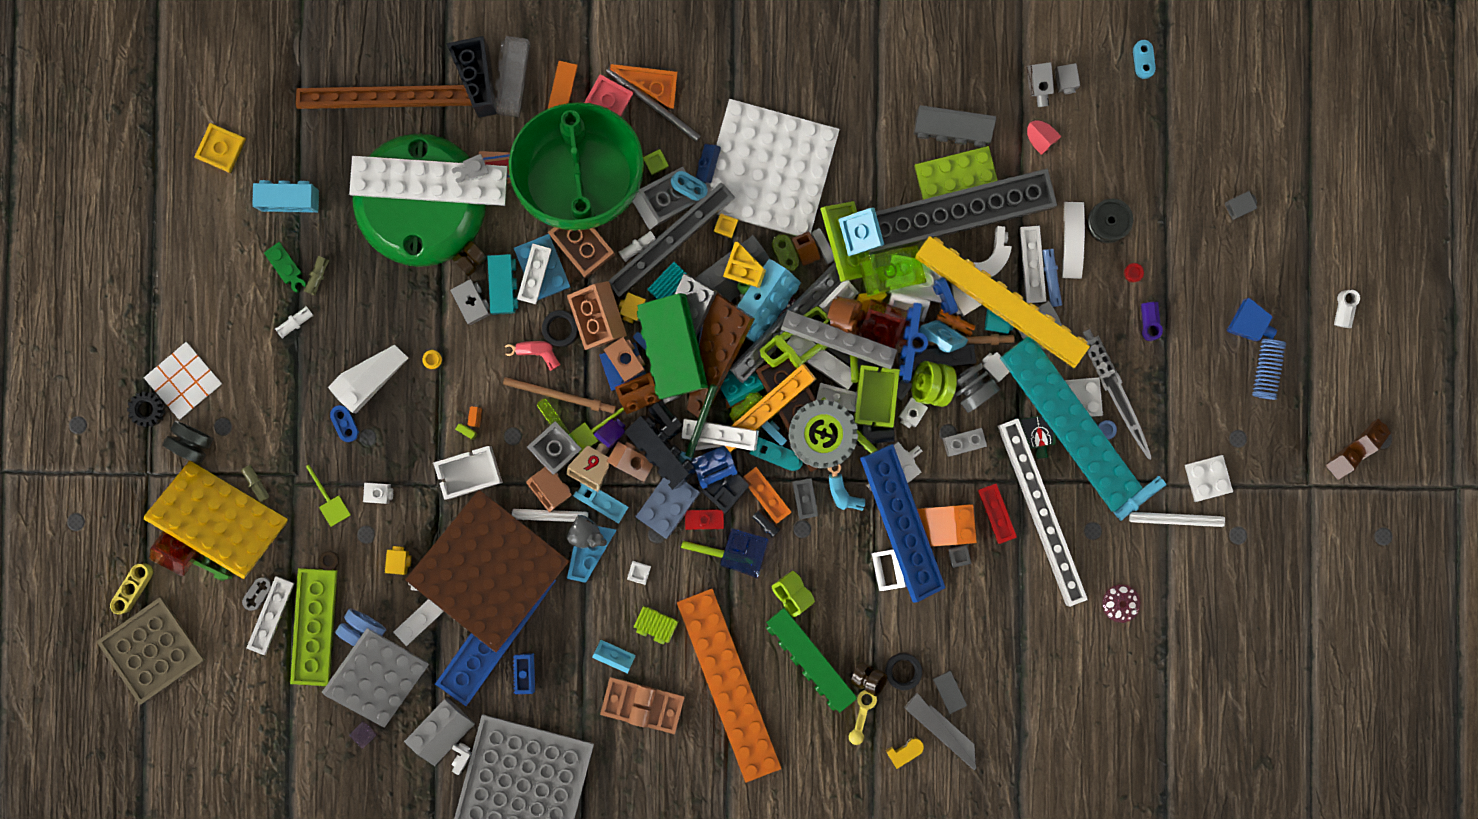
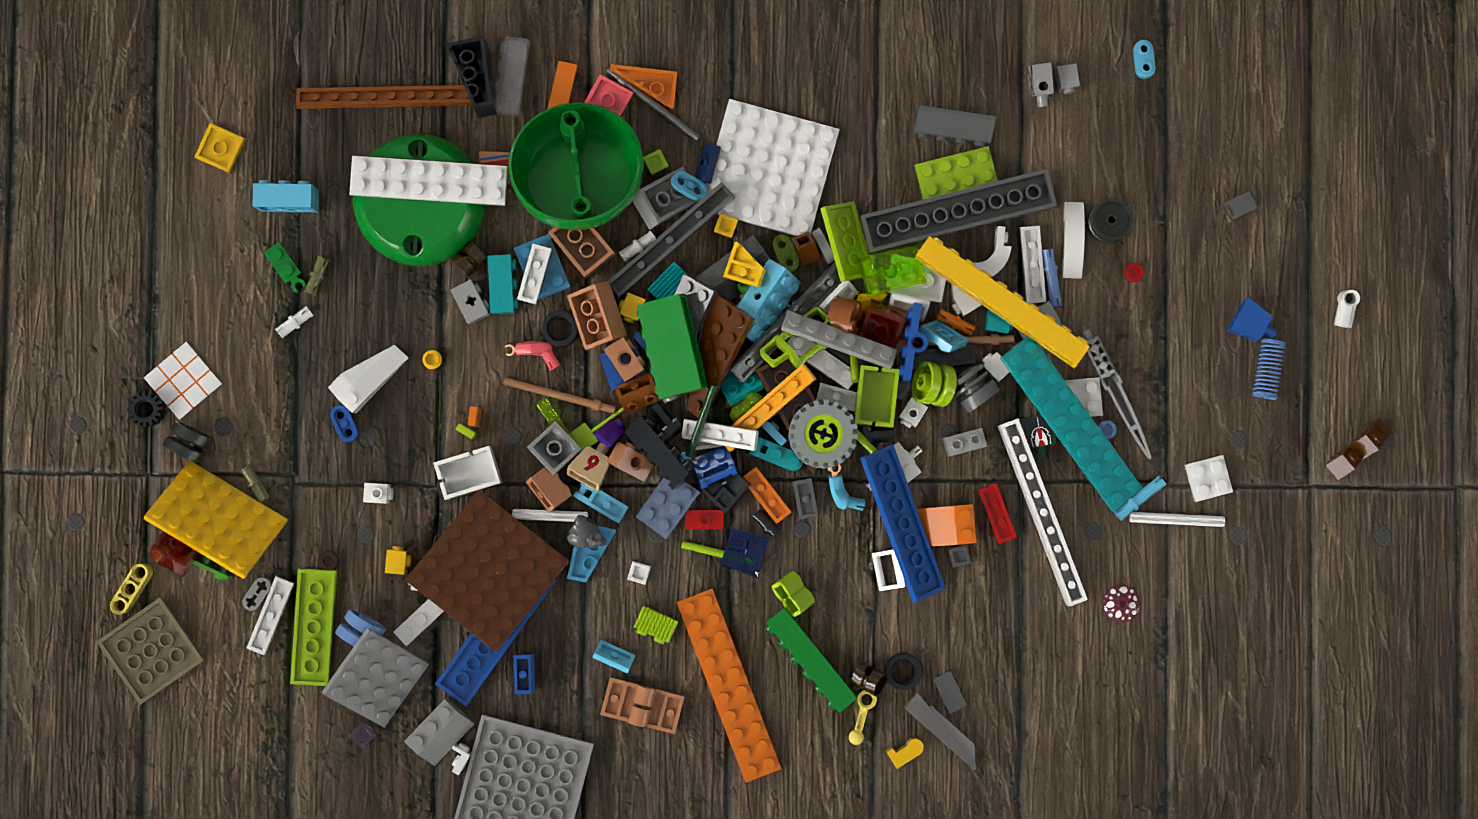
(334, 509): lime piece -> none
(474, 168): light grey plate -> none
(861, 231): plate -> none
(942, 289): blue plate -> none
(1042, 135): coral brick -> none
(1151, 318): dark purple piece -> none

